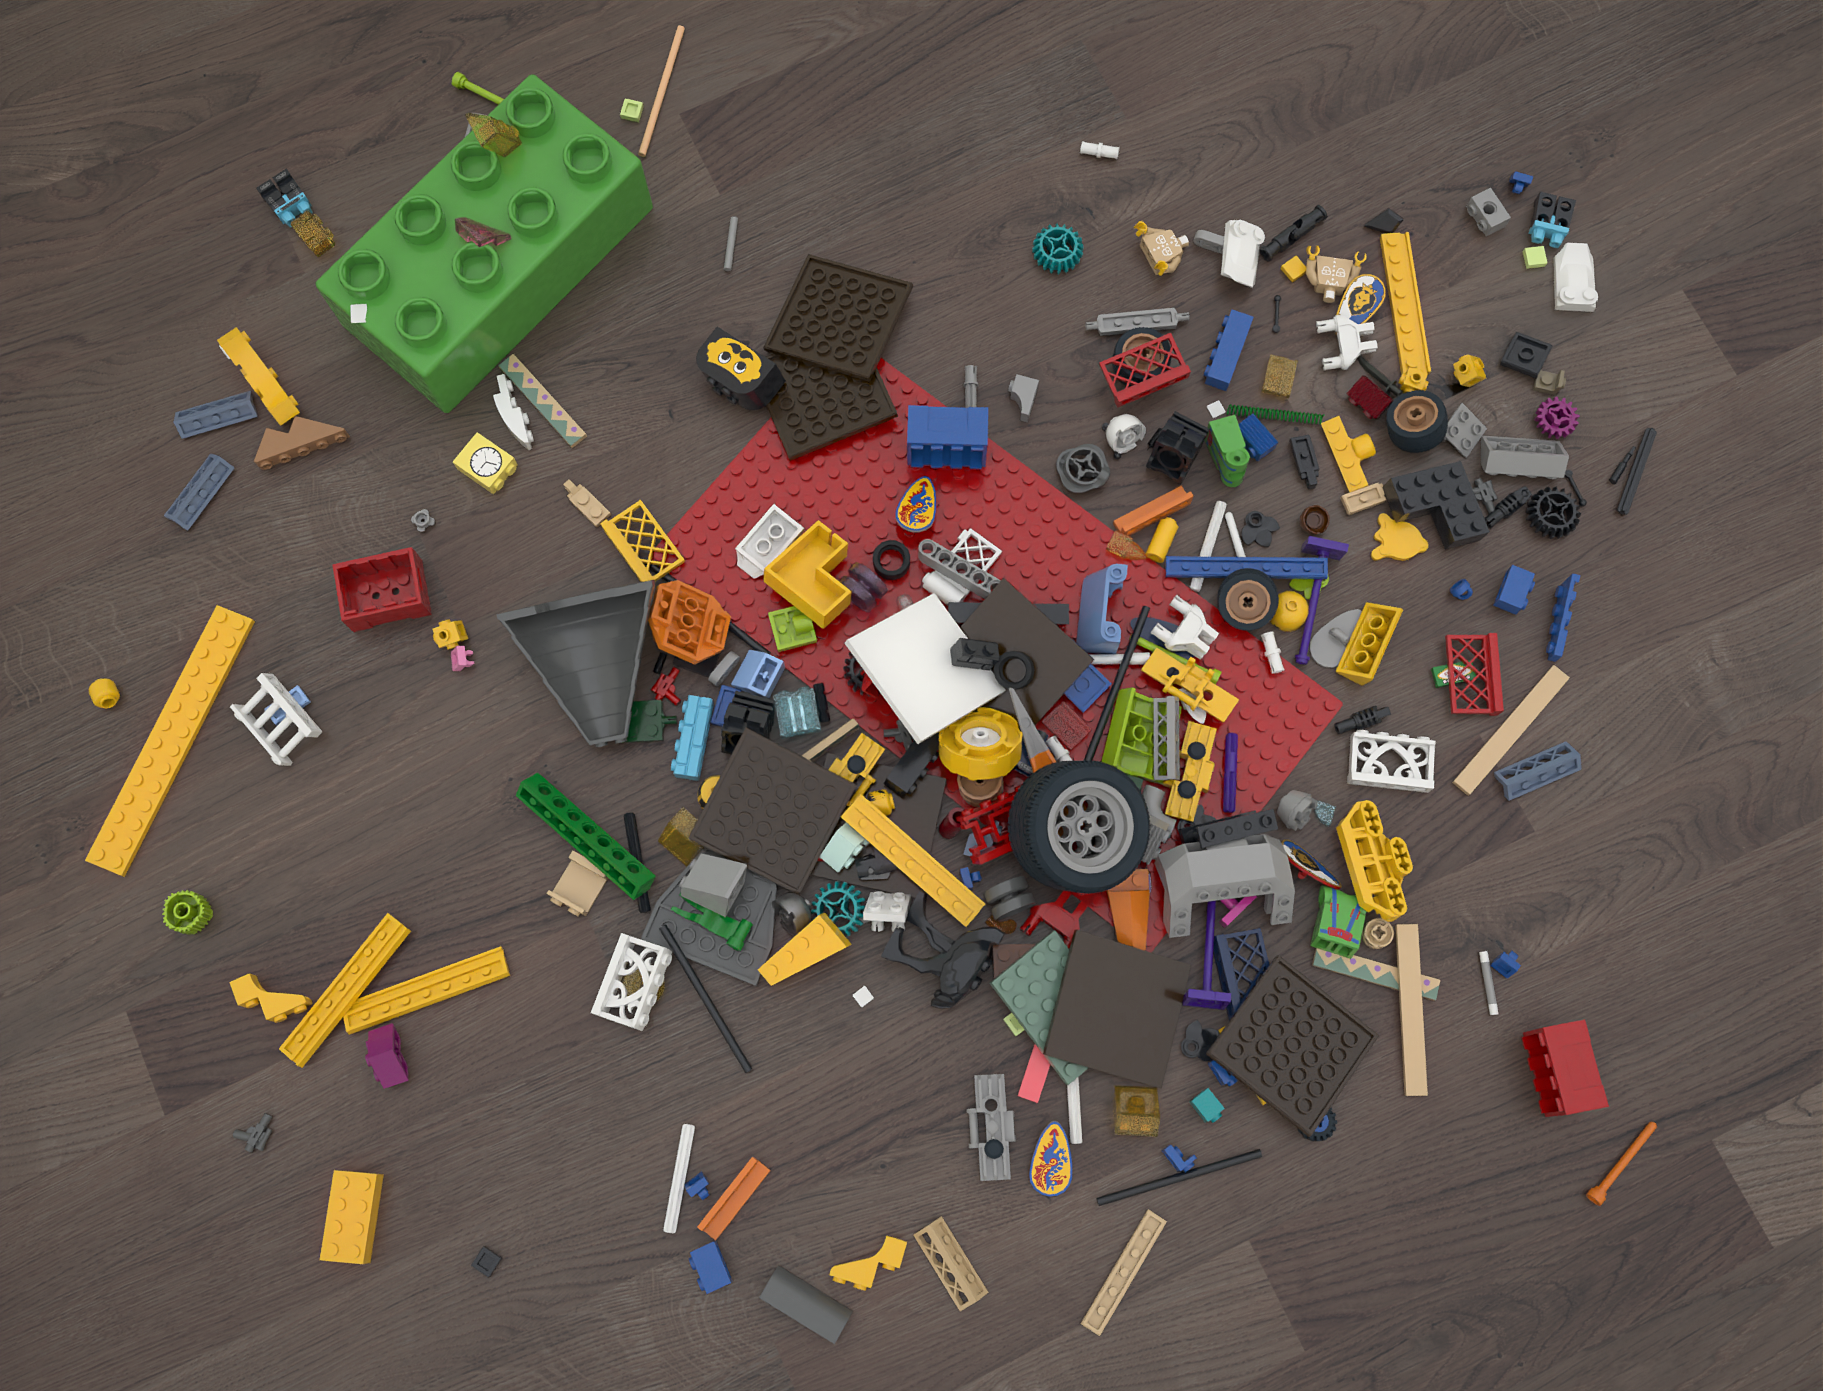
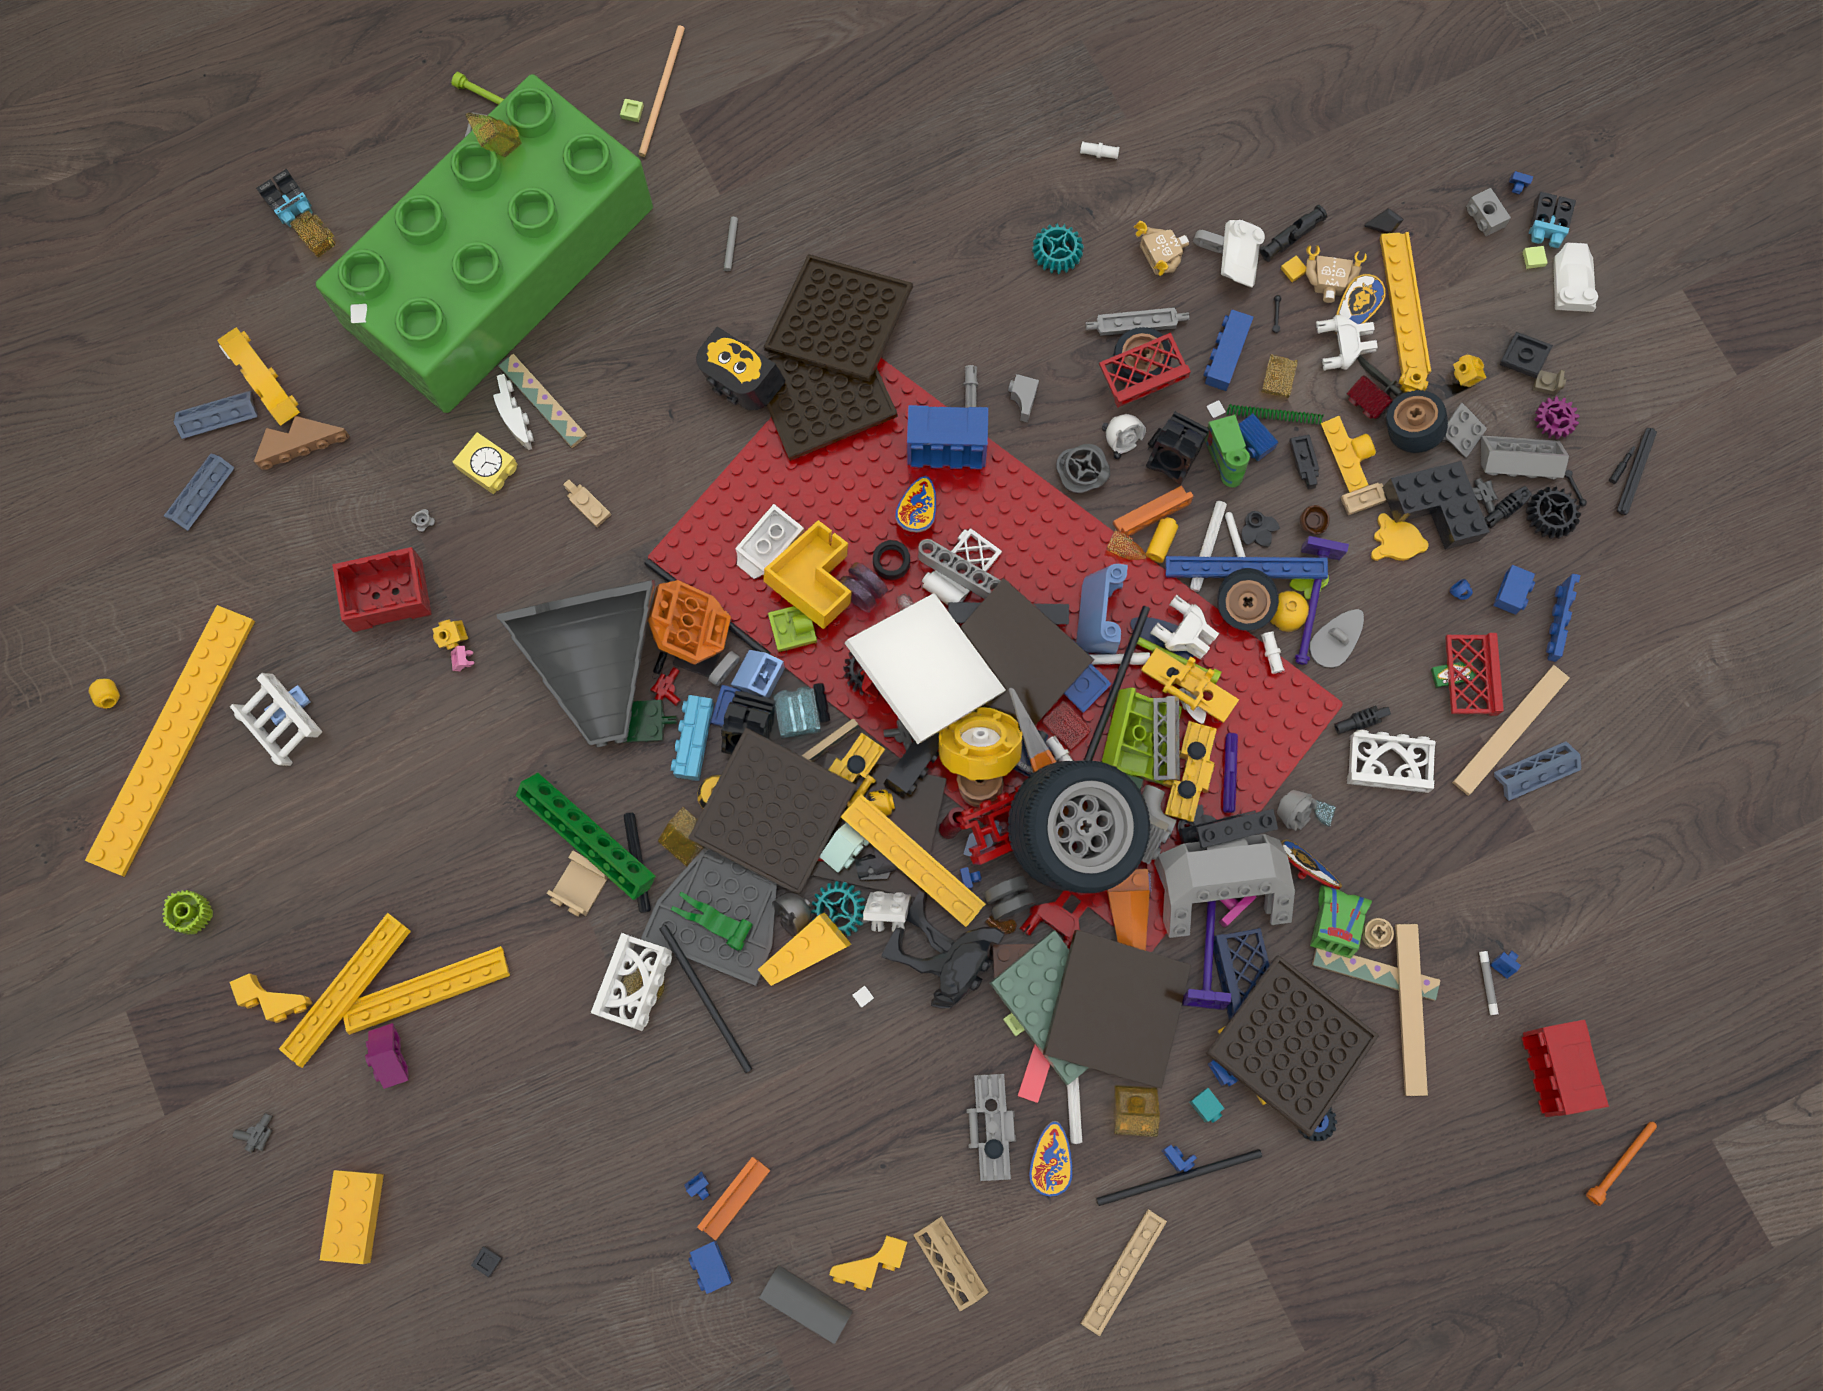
(479, 233): slope -> none
(628, 553): yellow fence -> none
(679, 1178): white axle -> none
(714, 882): light grey slope -> none
(974, 654): black brick -> none
(999, 667): black tyre -> none
(1201, 1039): black plate -> none
(1368, 642): yellow slope -> none
(1384, 859): yellow connector -> none

